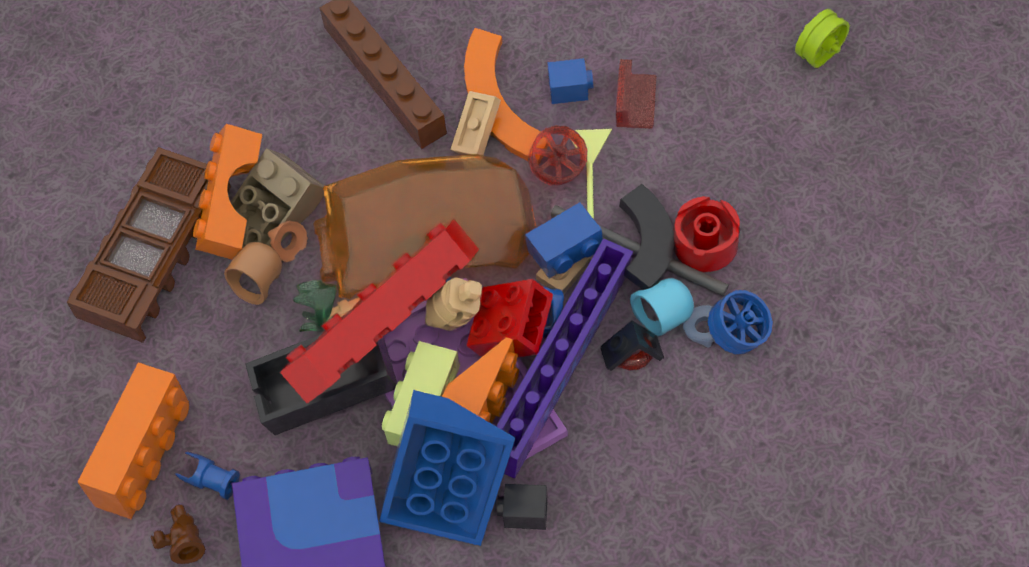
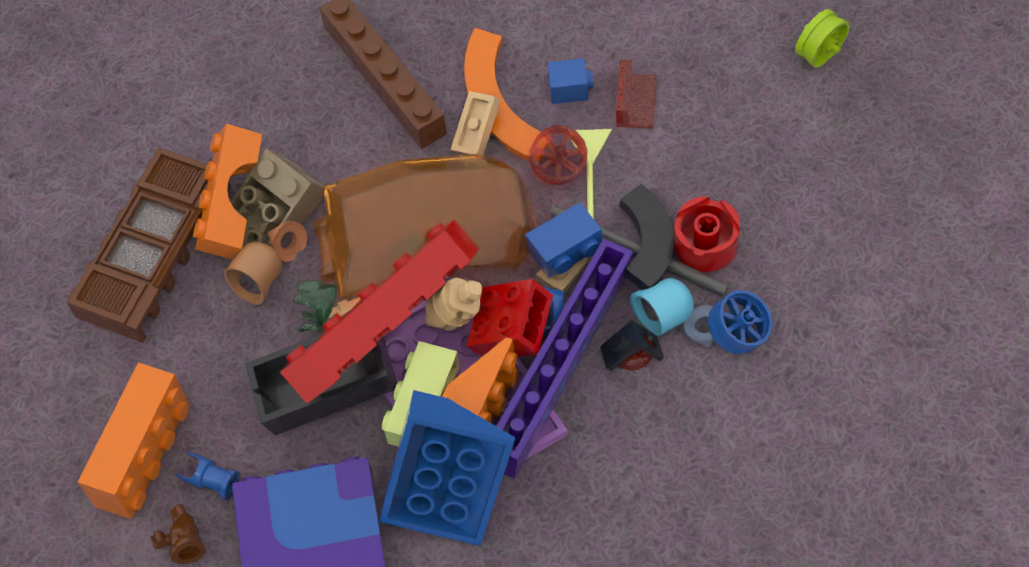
(523, 506): black brick -> none

